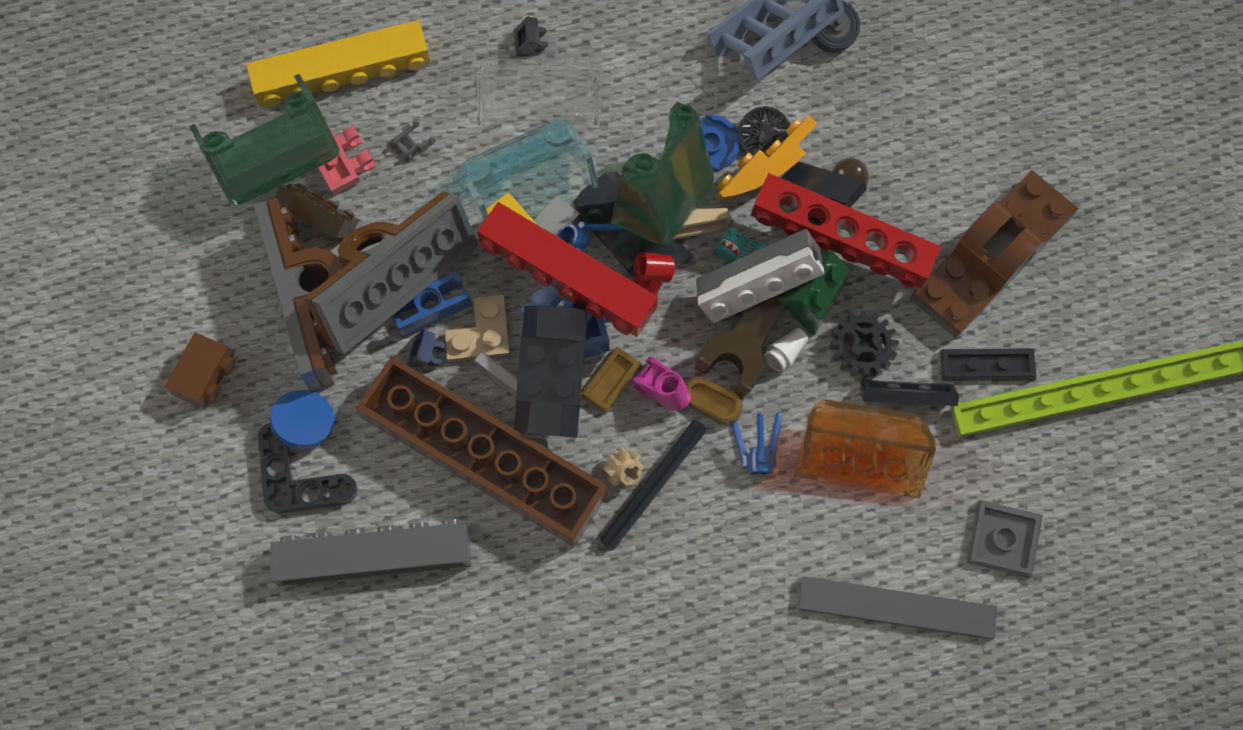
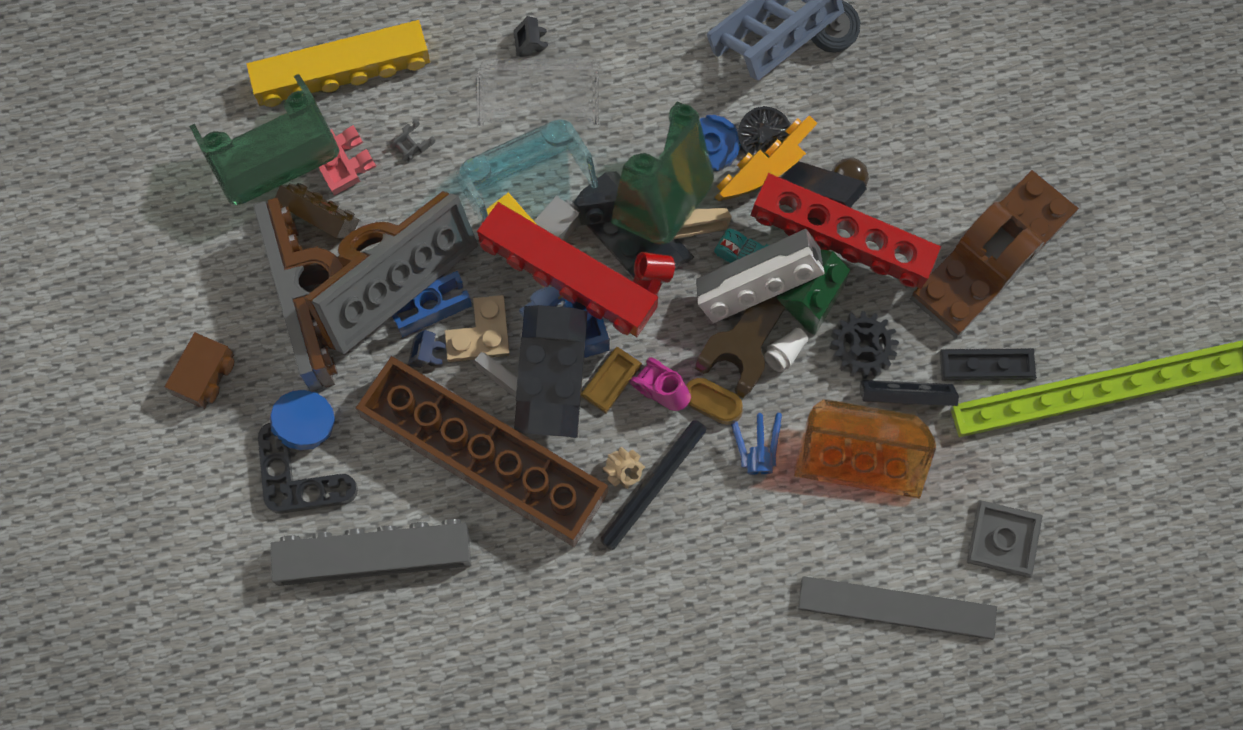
(578, 236): blue plant -> none

